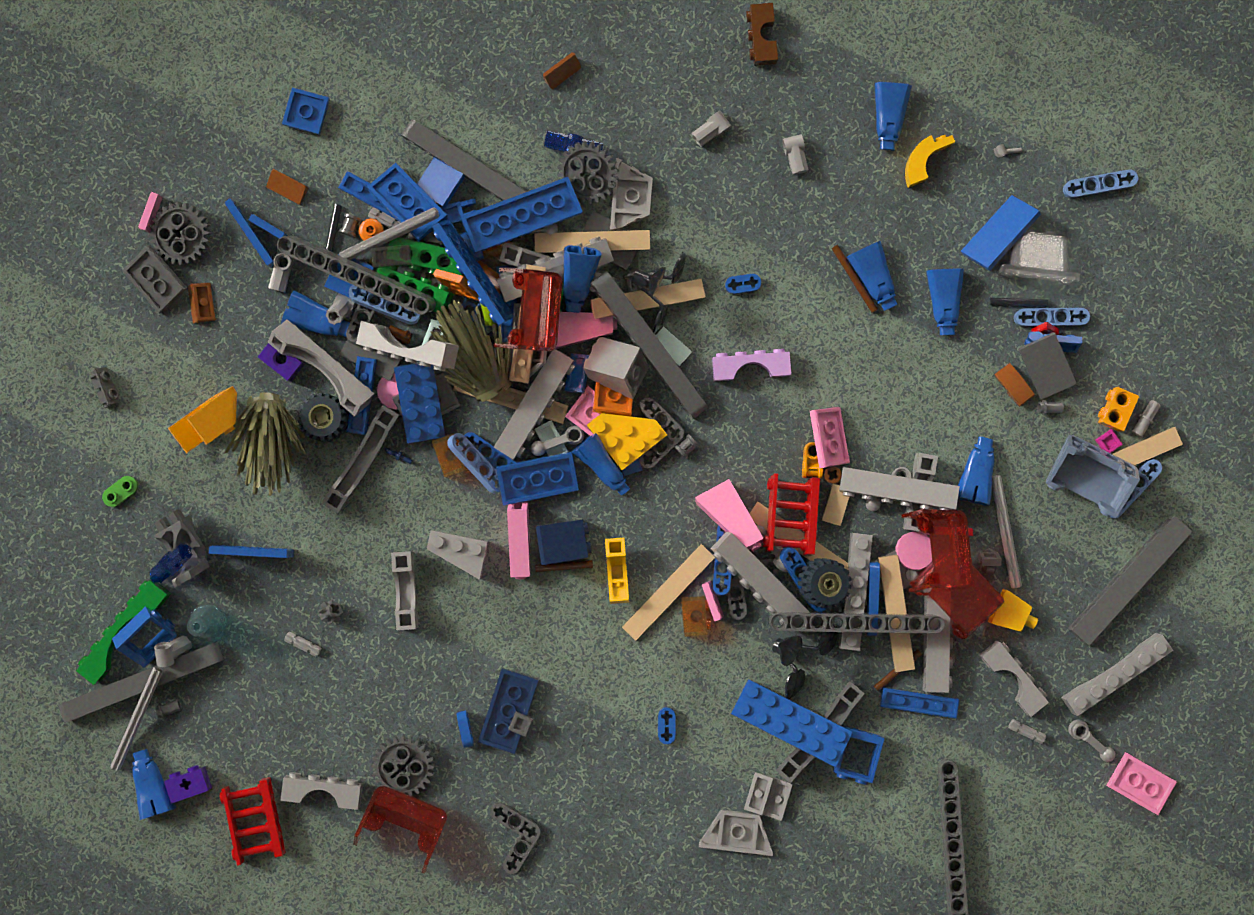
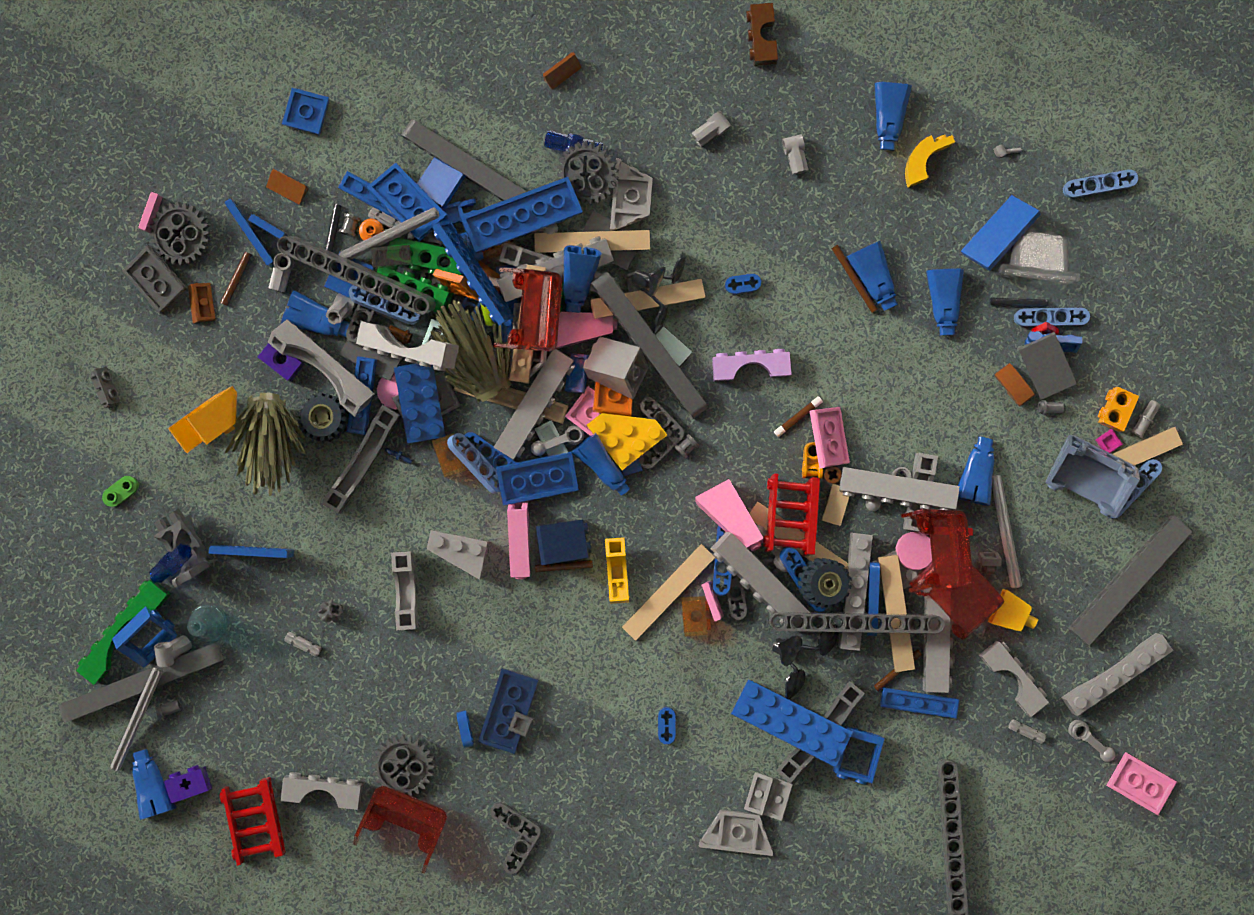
(236, 278): none -> reddish brown bar
(798, 416): none -> reddish brown bar

